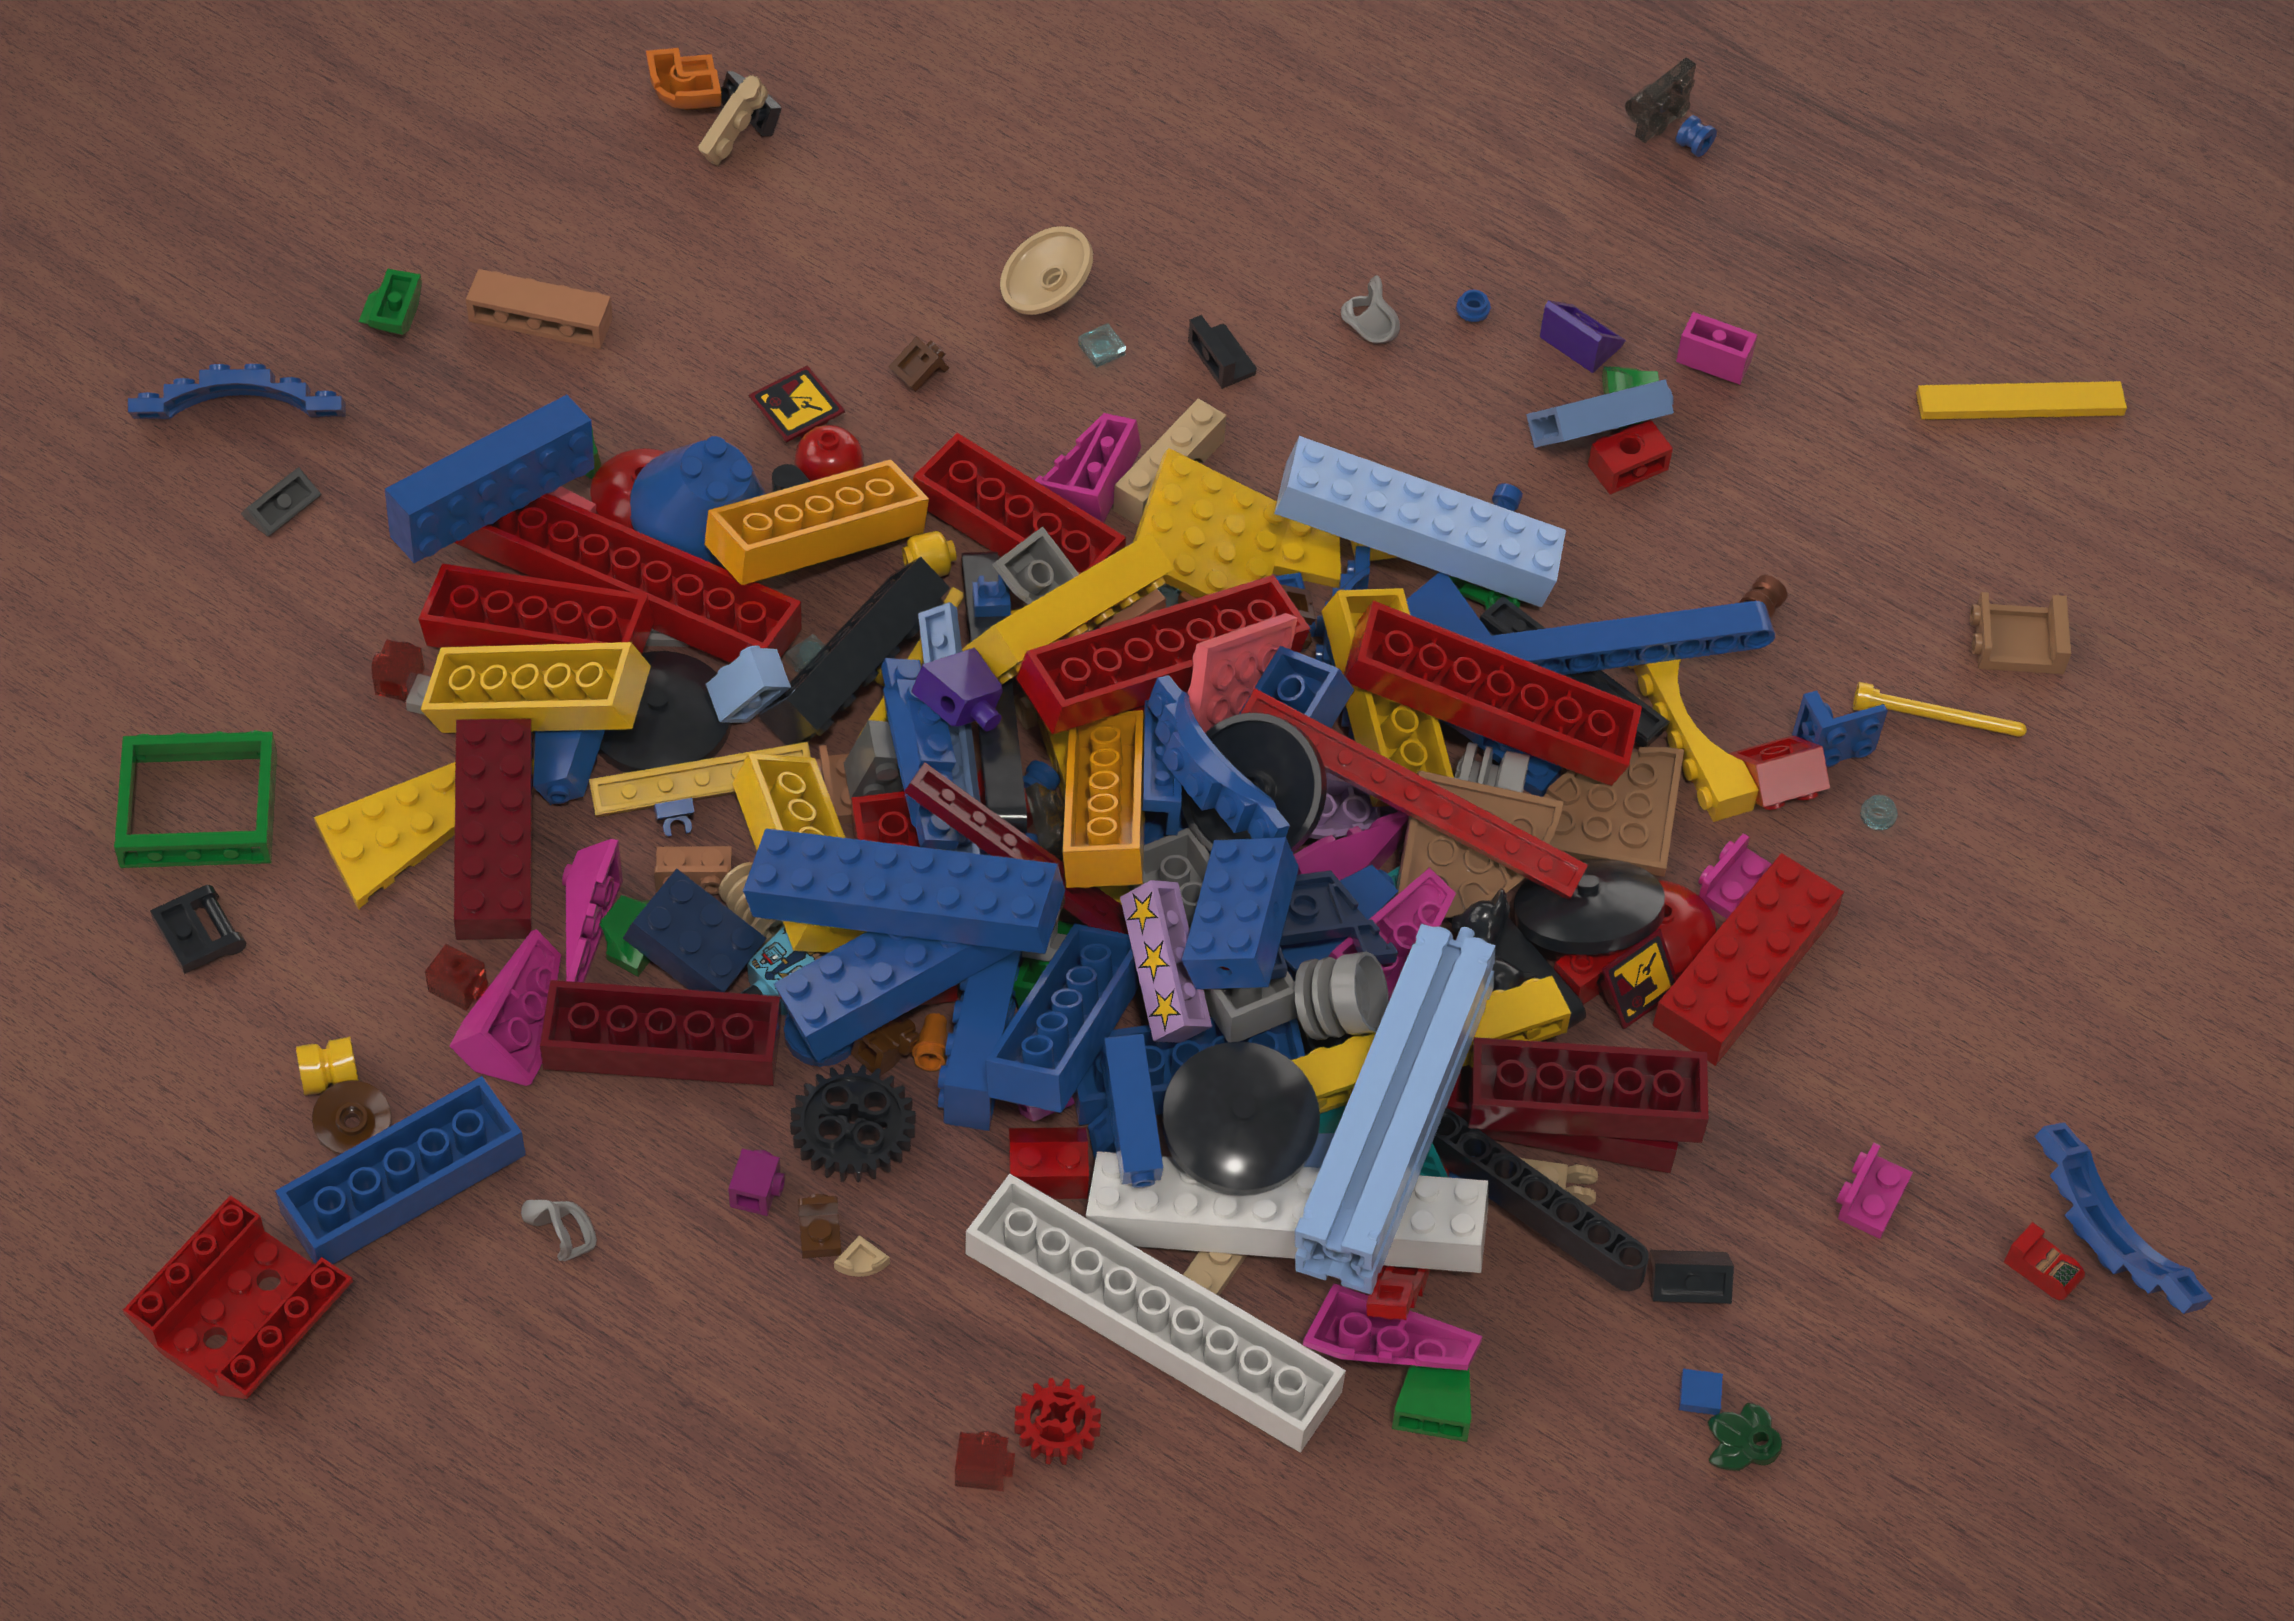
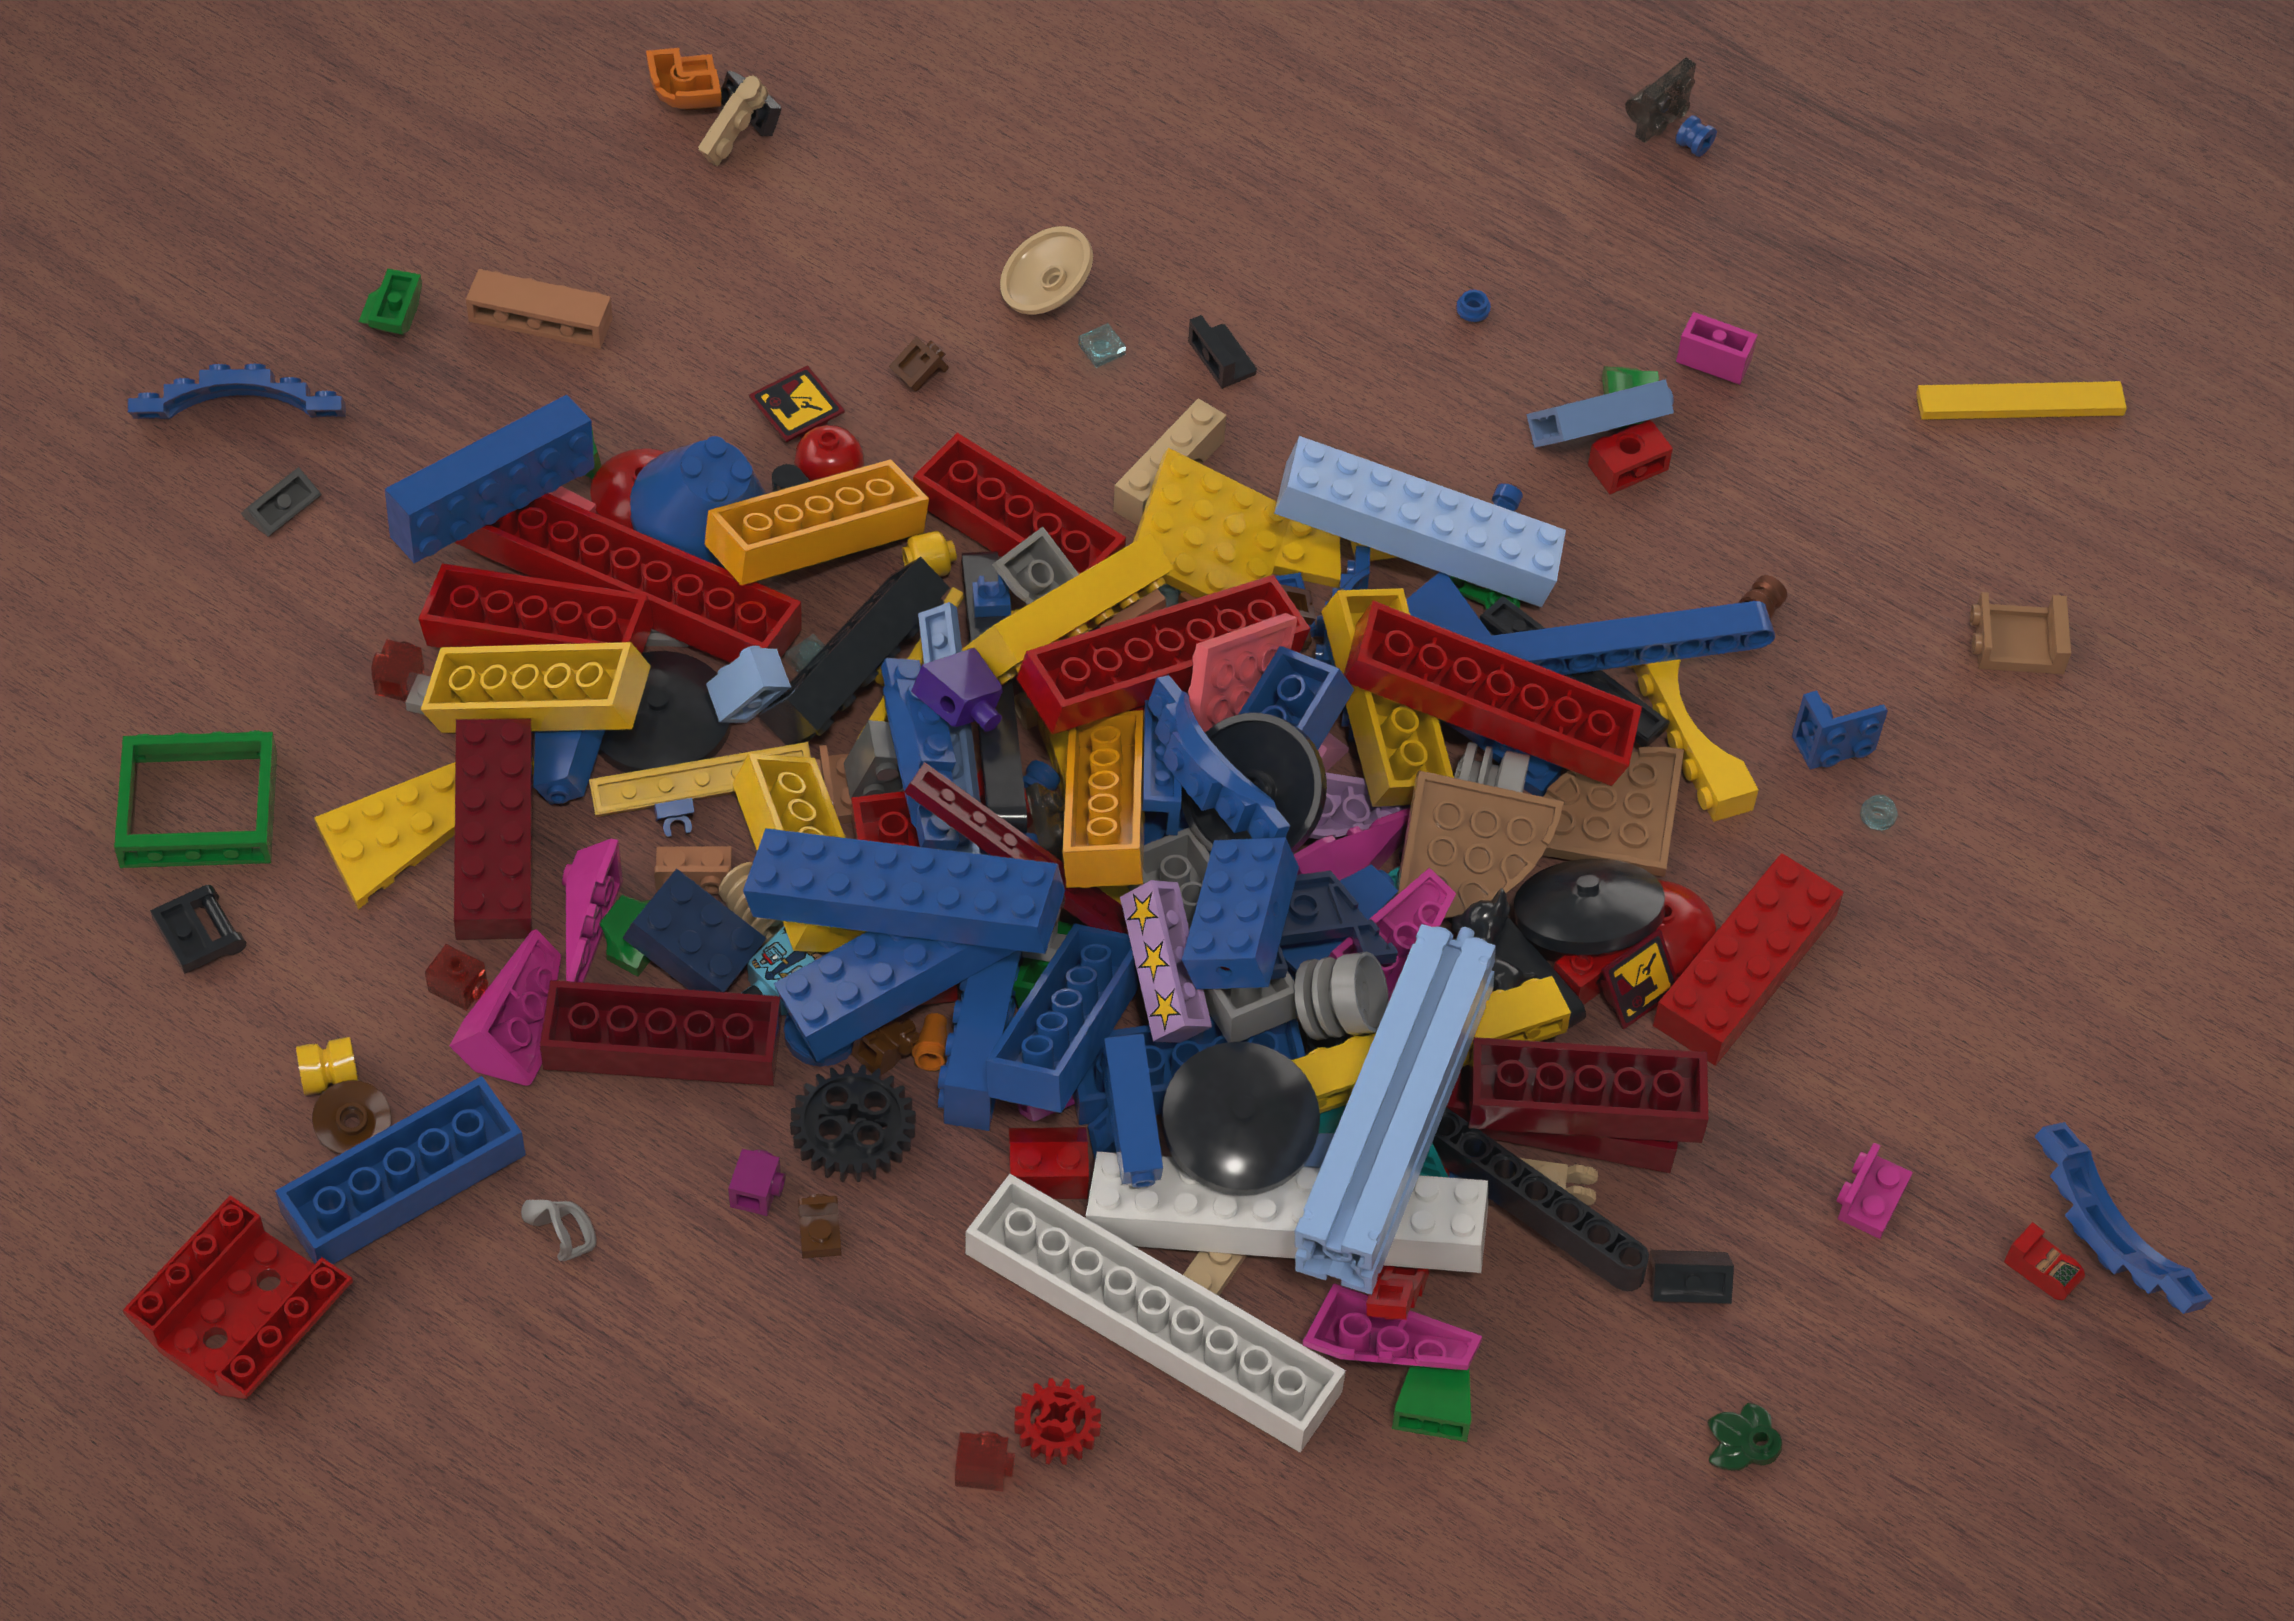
(861, 1259): tan tile -> none
(1095, 465): dark pink wedge -> none
(1379, 321): light grey piece -> none
(1431, 803): red plate -> none
(1578, 335): dark purple slope -> none
(1700, 1391): blue tile -> none
(1731, 877): dark pink bracket -> none
(1785, 770): slope -> none
(1867, 697): yellow piece -> none

